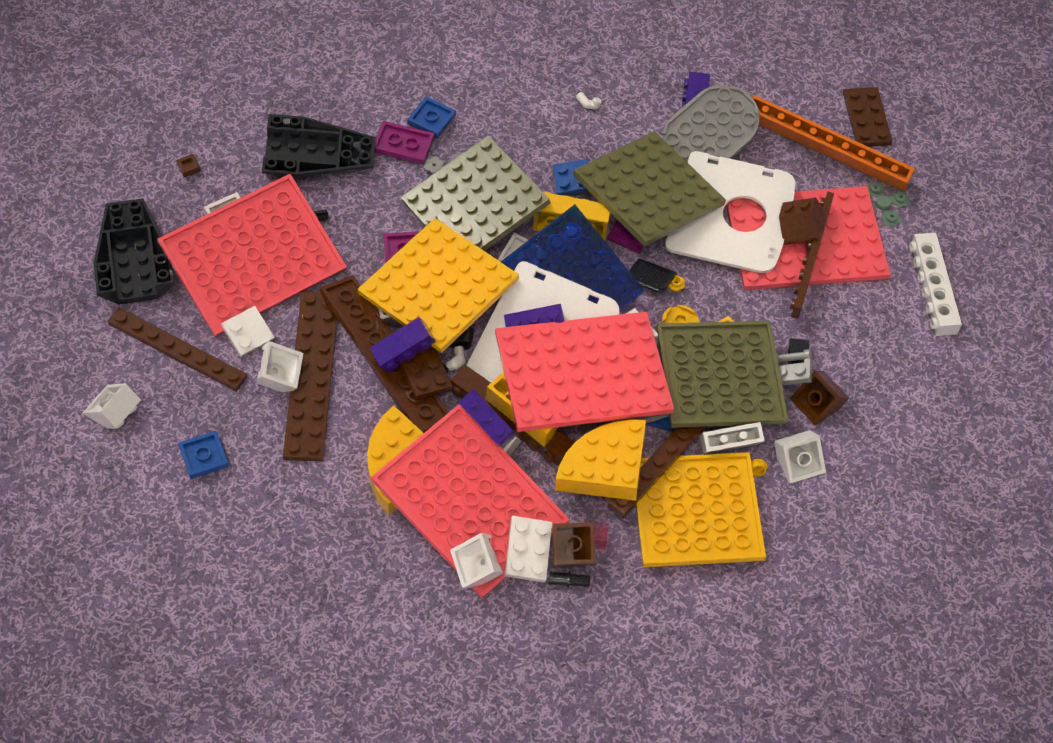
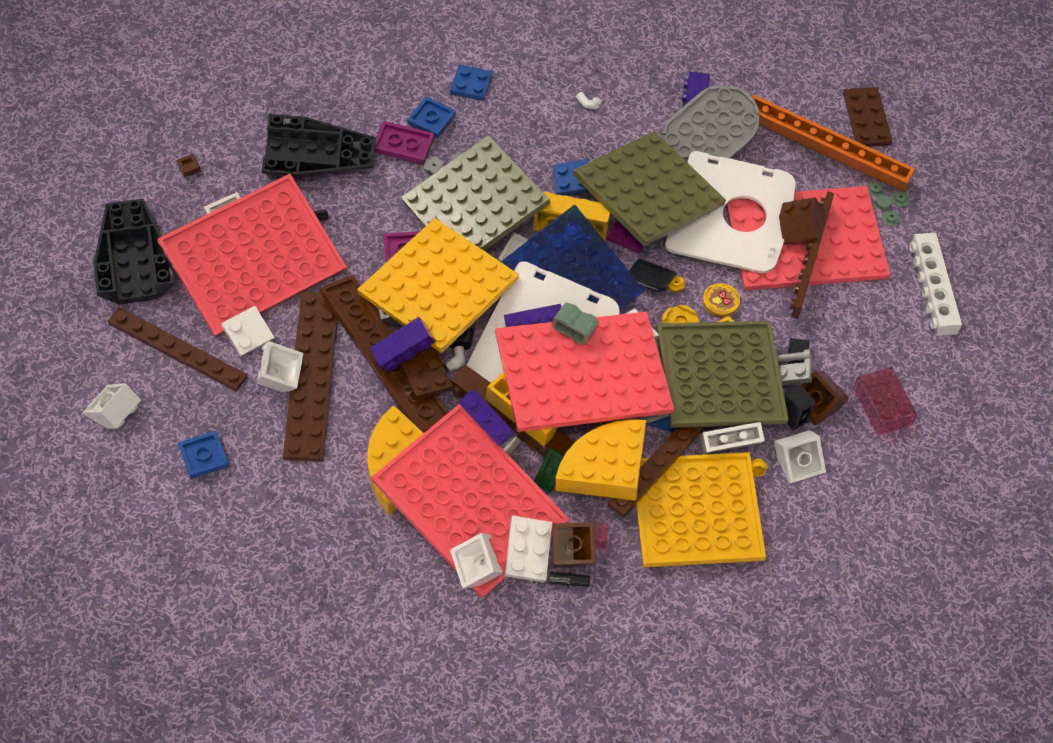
(471, 82): none -> blue plate
(547, 473): none -> dark green plate
(575, 323): none -> sand green brick
(721, 300): none -> tile
(798, 406): none -> black brick
(884, 401): none -> clear pink brick

